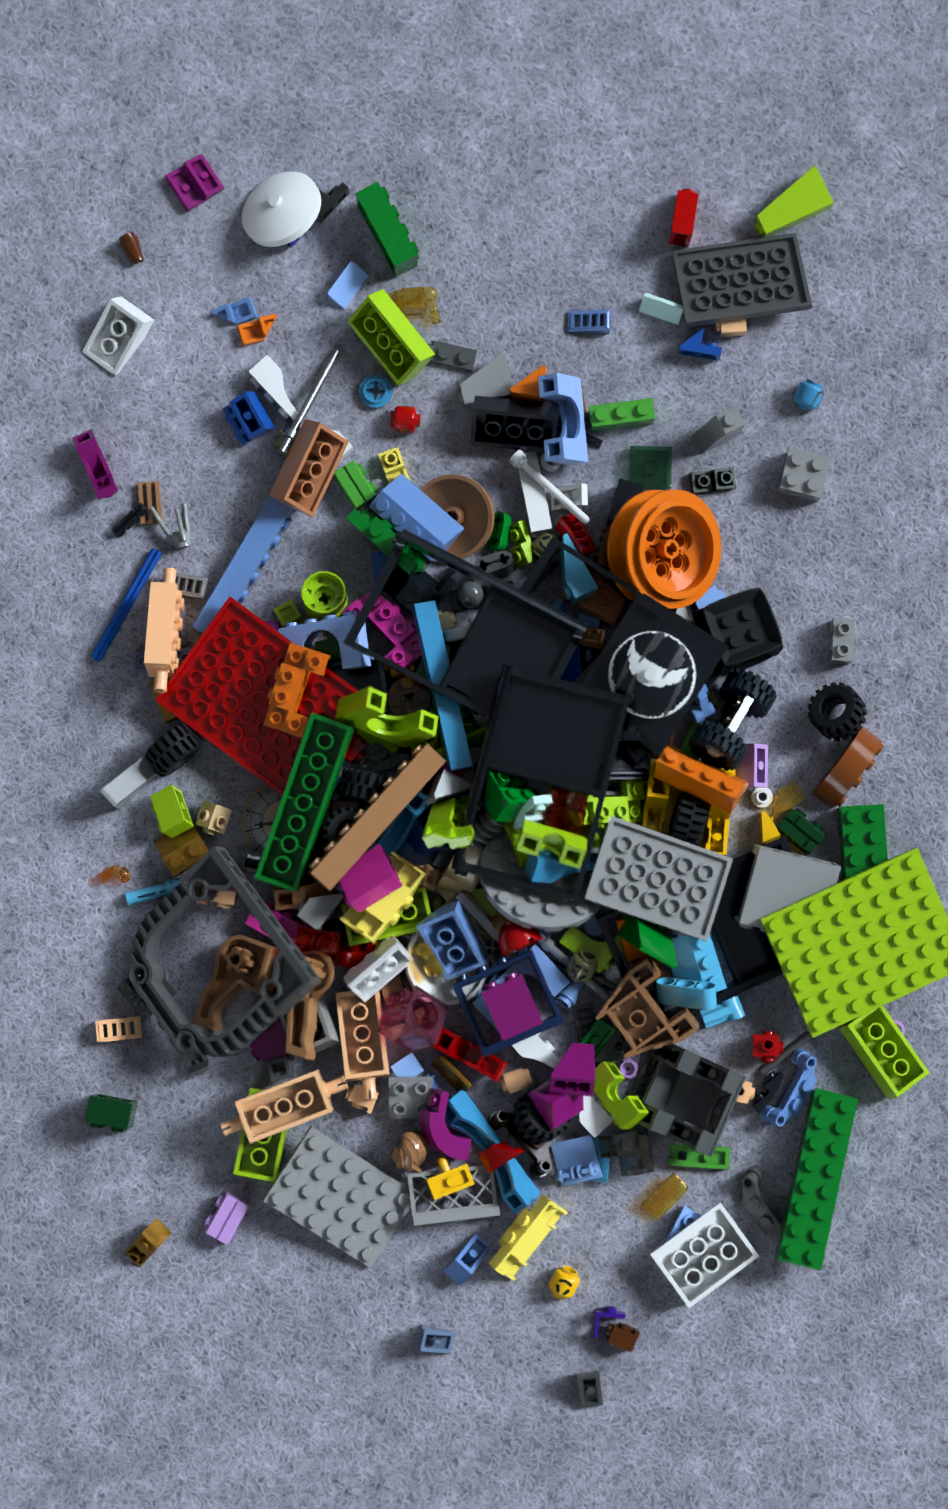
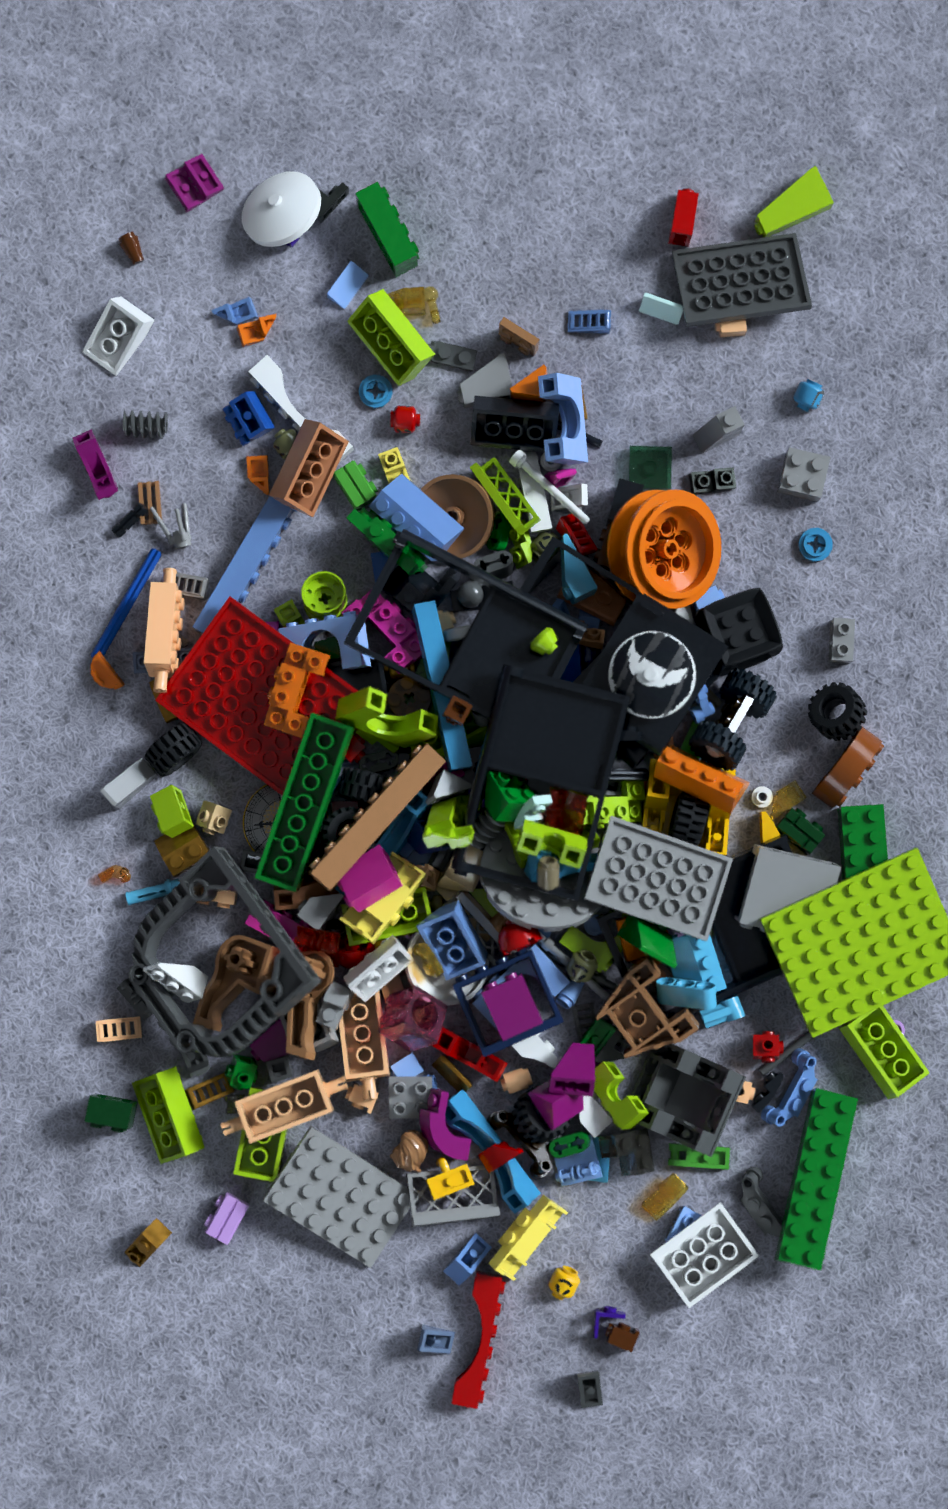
(104, 674): none -> orange tile
(143, 425): none -> dark grey piece
(168, 1115): none -> lime slope
(182, 980): none -> white slope
(193, 1101): none -> pearl gold slope
(230, 1101): none -> clear smoke wheel
(241, 1072): none -> green brick
(258, 472): none -> orange slope
(291, 433): flat silver bar -> none
(335, 1003): none -> light grey brick
(457, 711): none -> reddish brown brick
(468, 1385): none -> red arch
(504, 505): none -> lime fence
(514, 334): none -> medium nougat plate
(544, 642): none -> lime cone
(548, 873): none -> dark tan brick
(560, 477): none -> dark pink slope
(568, 1139): none -> green beam
(621, 414): bright green brick -> none
(628, 1062): lavender plate -> none
(694, 348): blue slope -> none
(754, 766): lavender brick -> none
(823, 539): none -> dark azure gear

